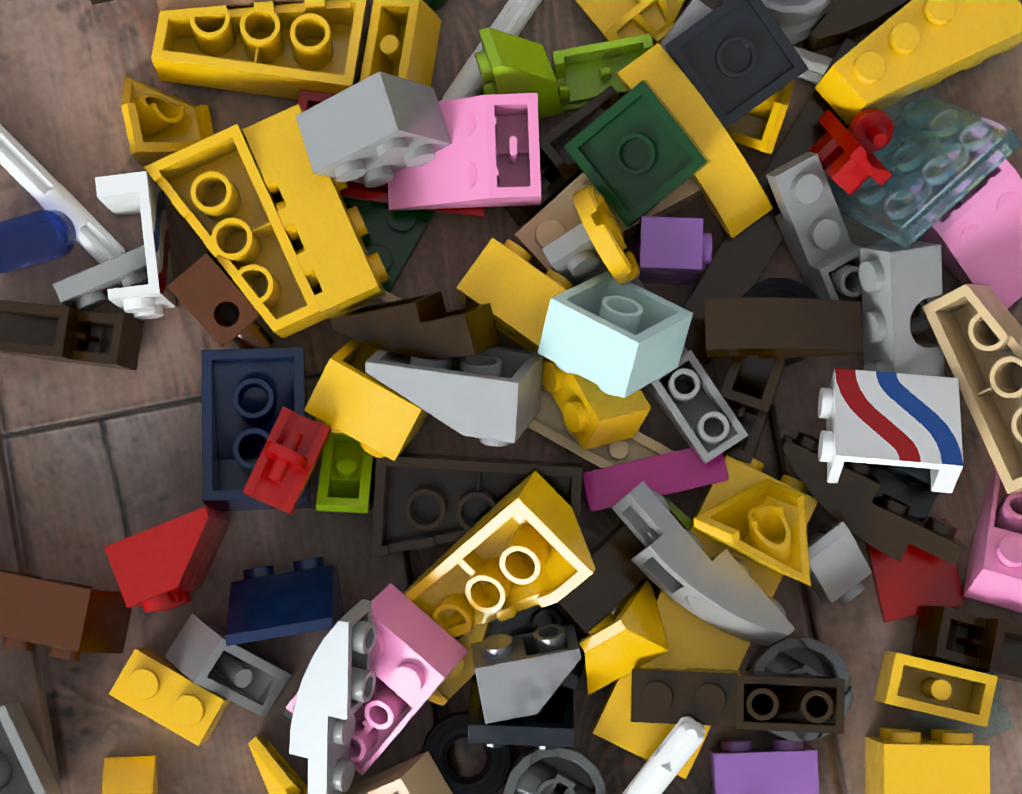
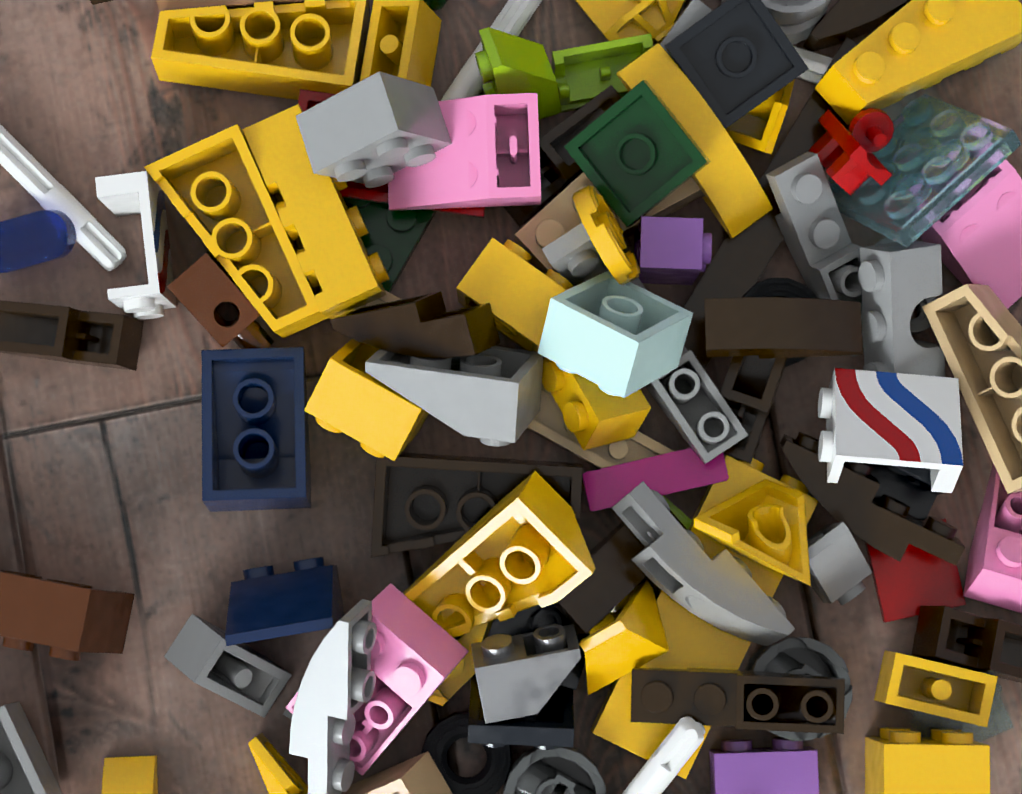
(89, 287): light grey plate -> none
(160, 122): yellow slope -> none
(168, 560): red slope -> none
(168, 696): yellow brick -> none
(287, 461): red hips -> none
(345, 476): lime slope -> none

